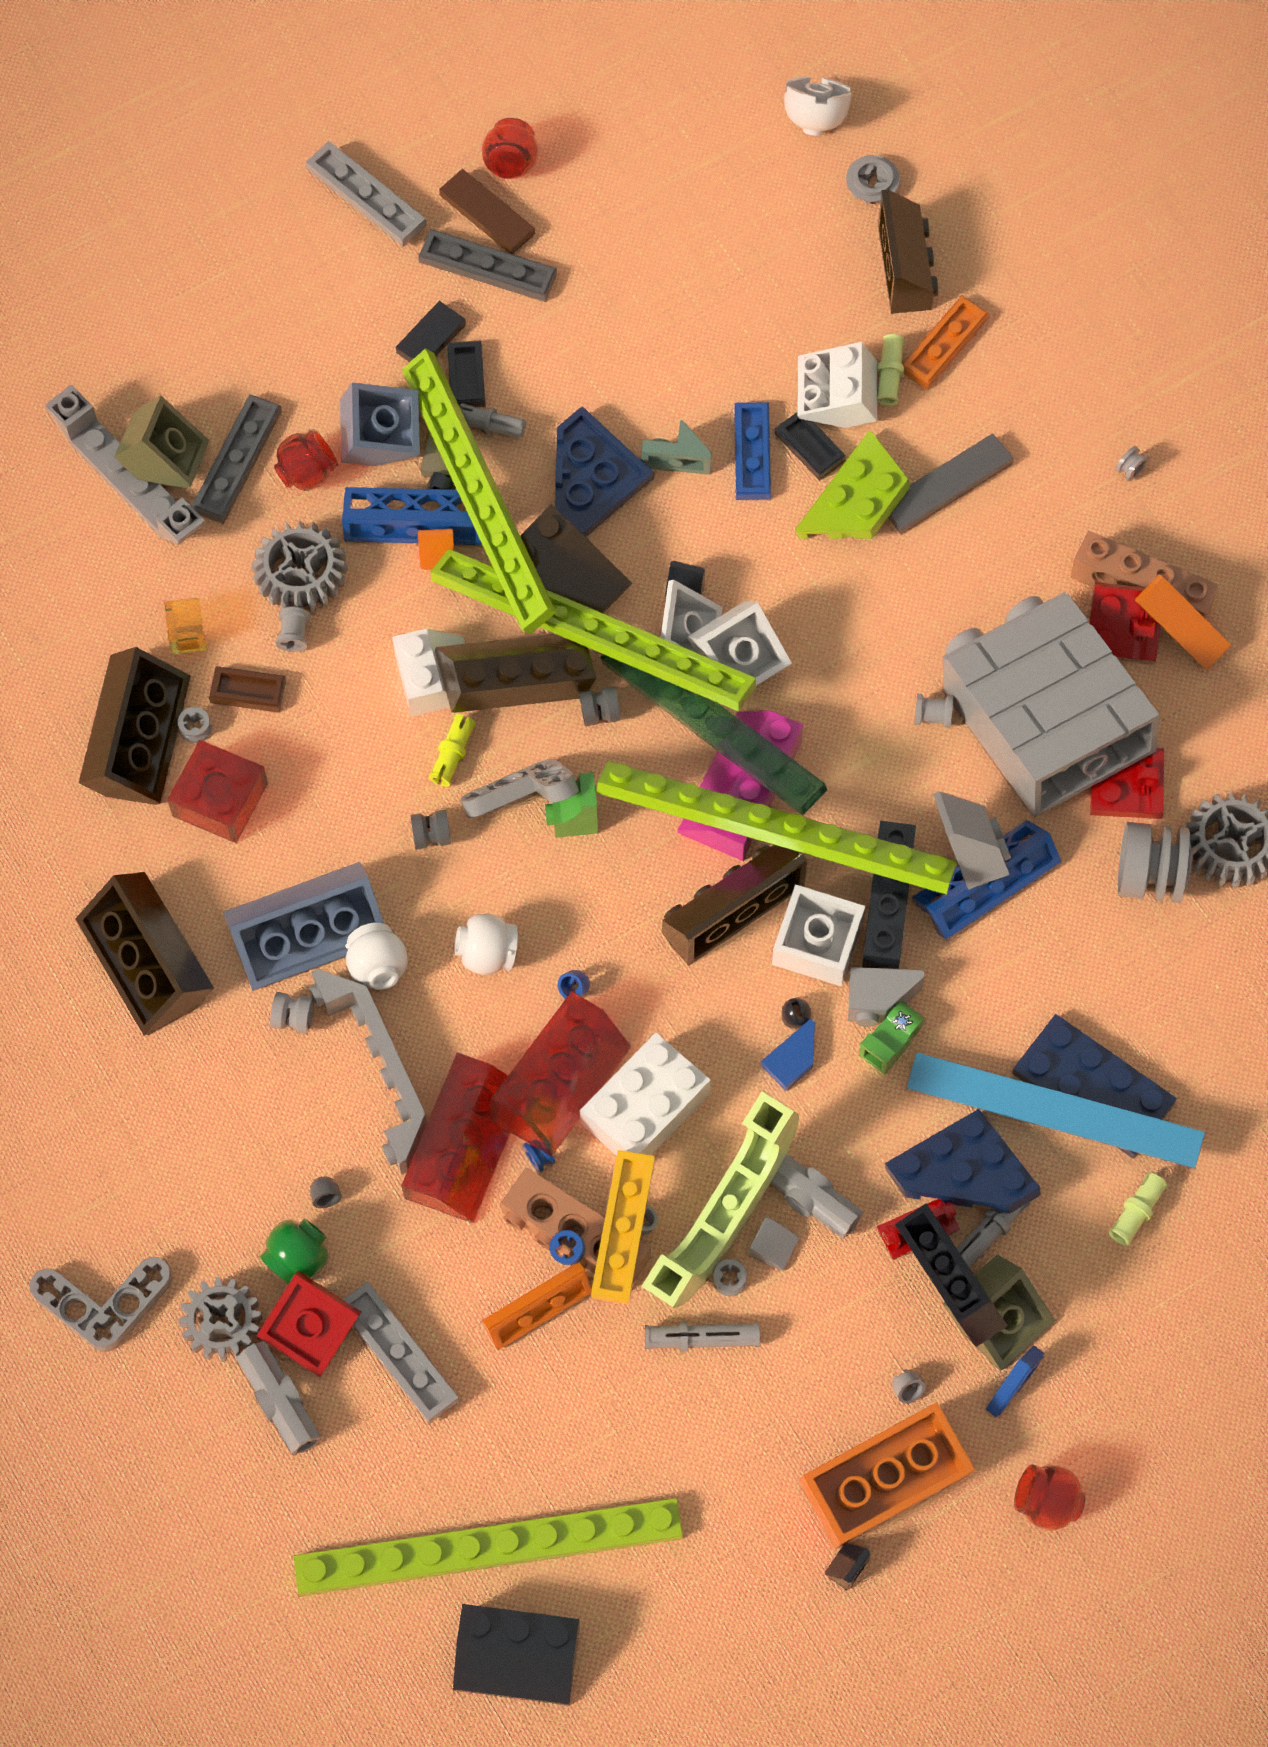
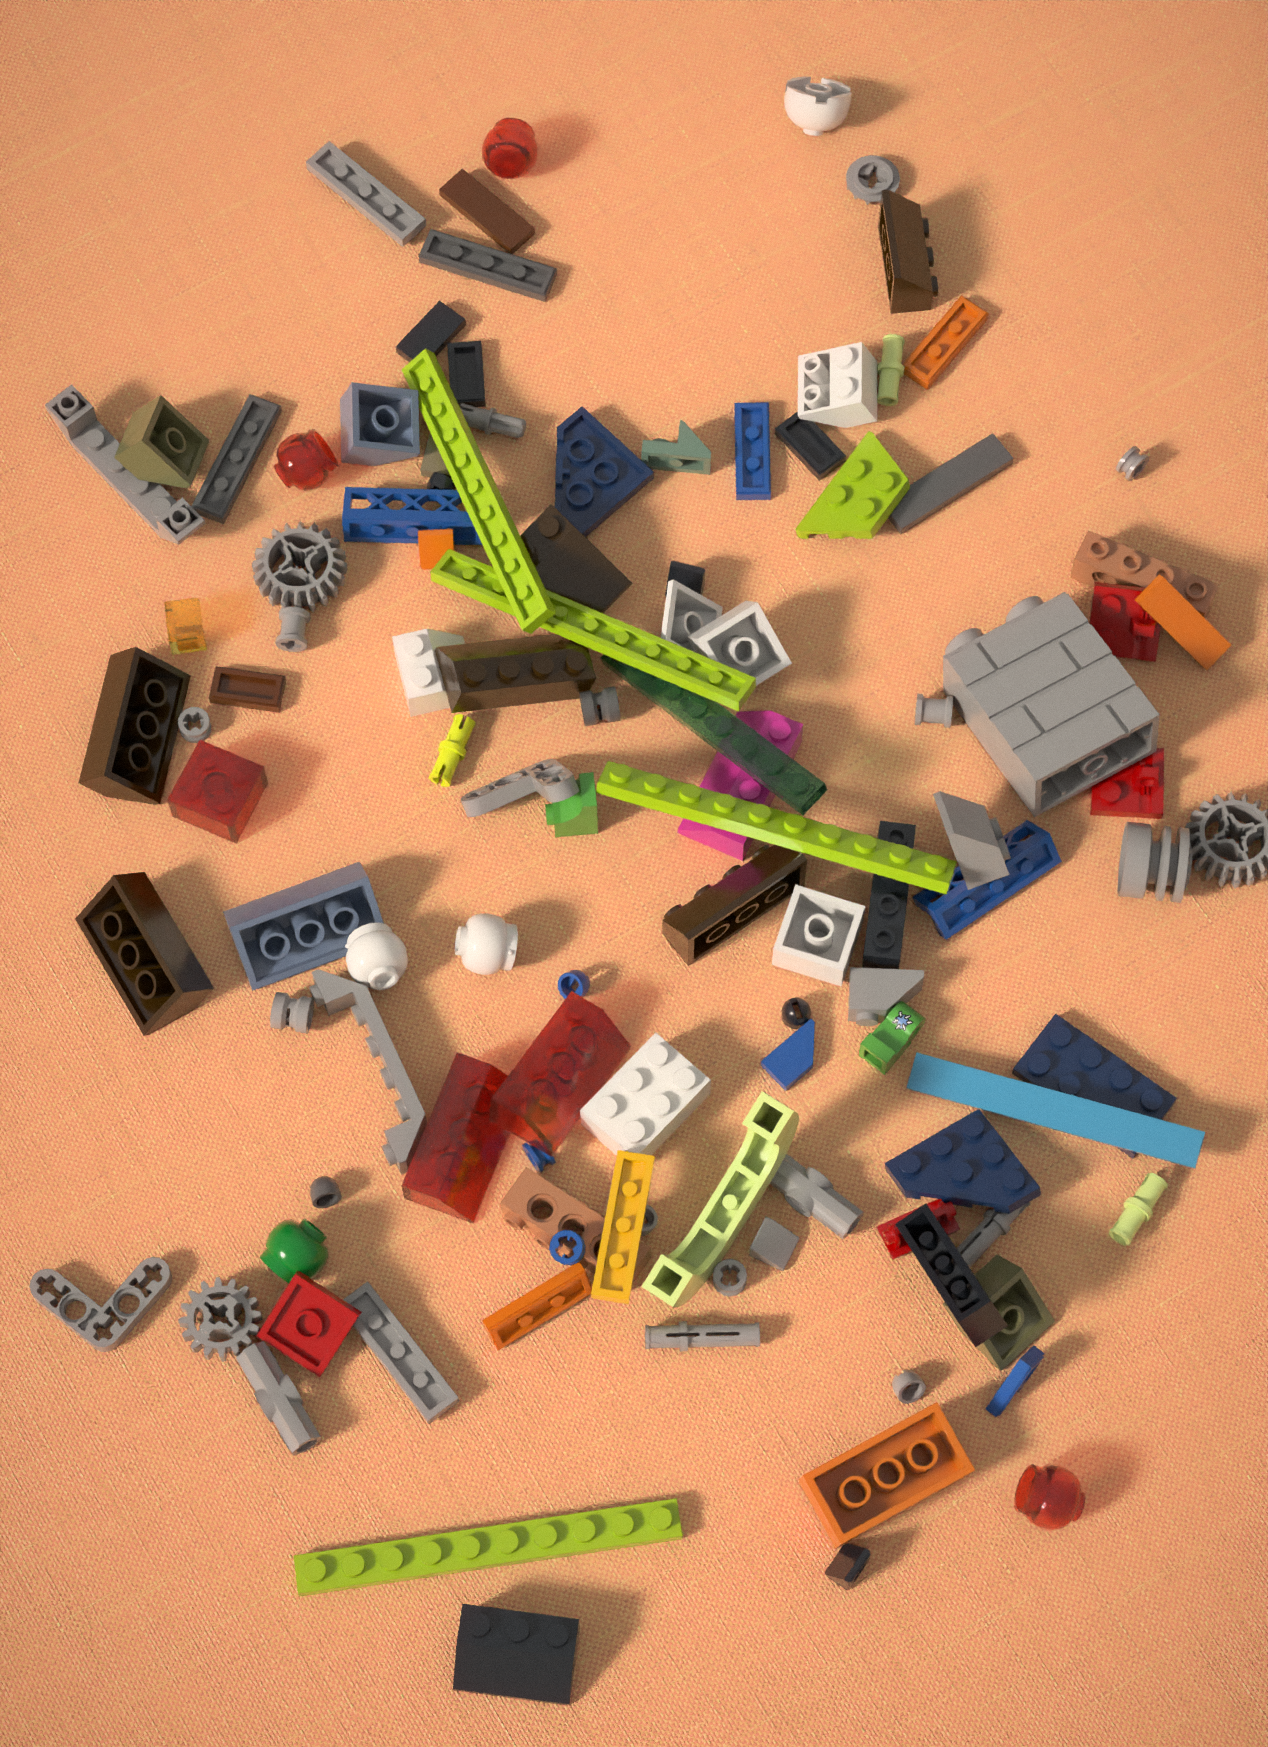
(439, 829): dark grey wheel -> none

